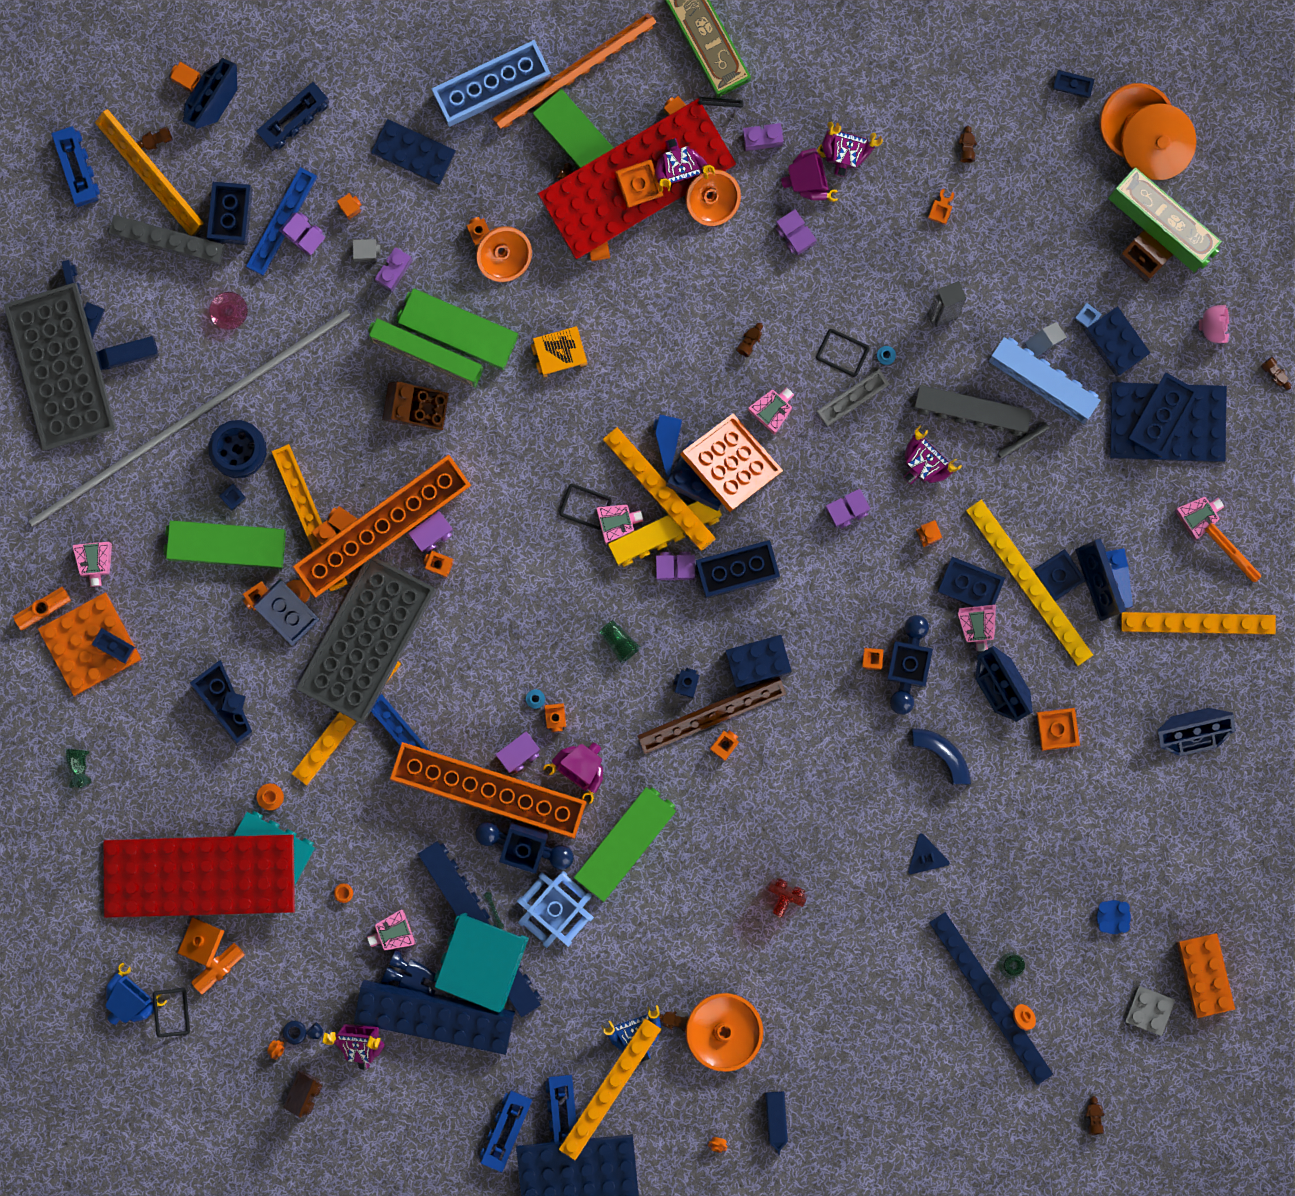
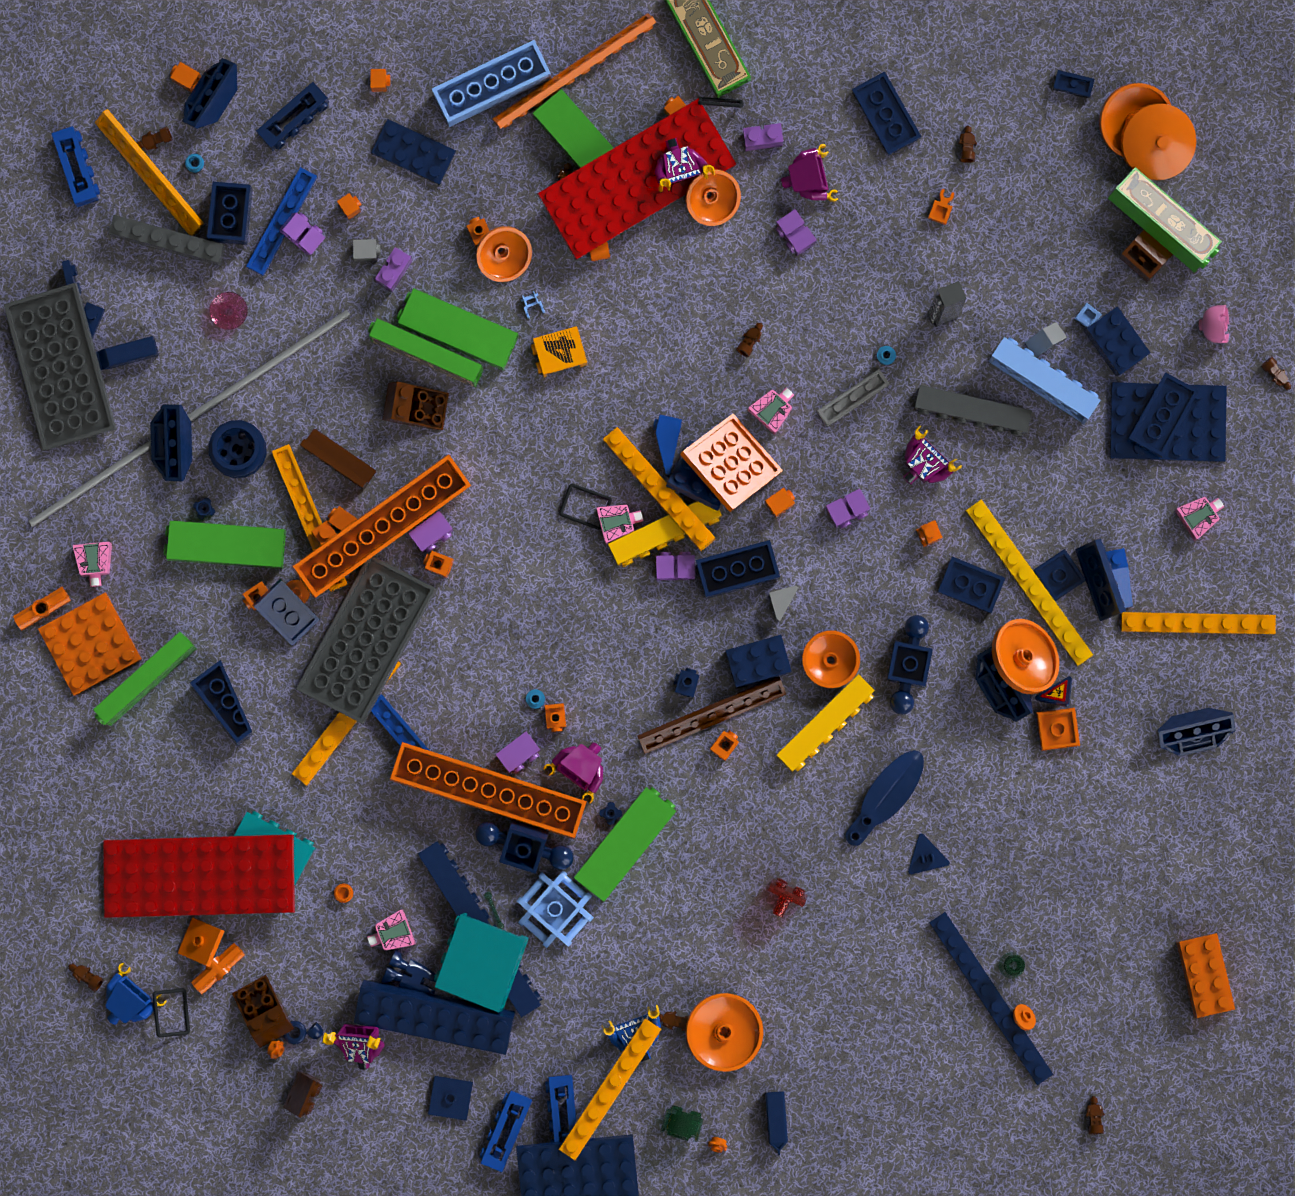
(77, 763): clear green animal -> none
(82, 973): none -> reddish brown piece
(113, 645): dark blue plate -> none
(144, 679): none -> bright green brick
(171, 442): none -> dark blue wedge
(192, 157): none -> dark azure plate
(203, 513): none -> dark blue plate
(232, 497): dark blue plate -> none
(233, 703): dark blue plate -> none
(262, 1011): none -> reddish brown slope
(270, 796): orange piece -> none
(338, 458): none -> reddish brown panel
(379, 80): none -> orange plate
(450, 1098): none -> dark blue plate
(532, 304): none -> light blue piece
(610, 808): none -> dark blue plate
(619, 641): clear green plant -> none
(638, 183): orange plate -> none
(682, 1124): none -> clear green brick
(780, 502): none -> orange brick
(781, 599): none -> light grey slope
(825, 723): none -> yellow brick
(834, 645): none -> orange dish
(836, 366): black piece -> none
(847, 149): torso -> none
(872, 659): orange brick -> none
(886, 113): none -> dark blue plate
(887, 794): none -> dark blue plant
(946, 751): dark blue brick -> none
(978, 624): torso -> none
(1024, 440): dark grey bar -> none
(1025, 656): none -> orange dish
(1057, 694): none -> piece
(1114, 917): blue piece -> none
(1150, 1010): light grey plate -> none
(1233, 553): orange axle -> none

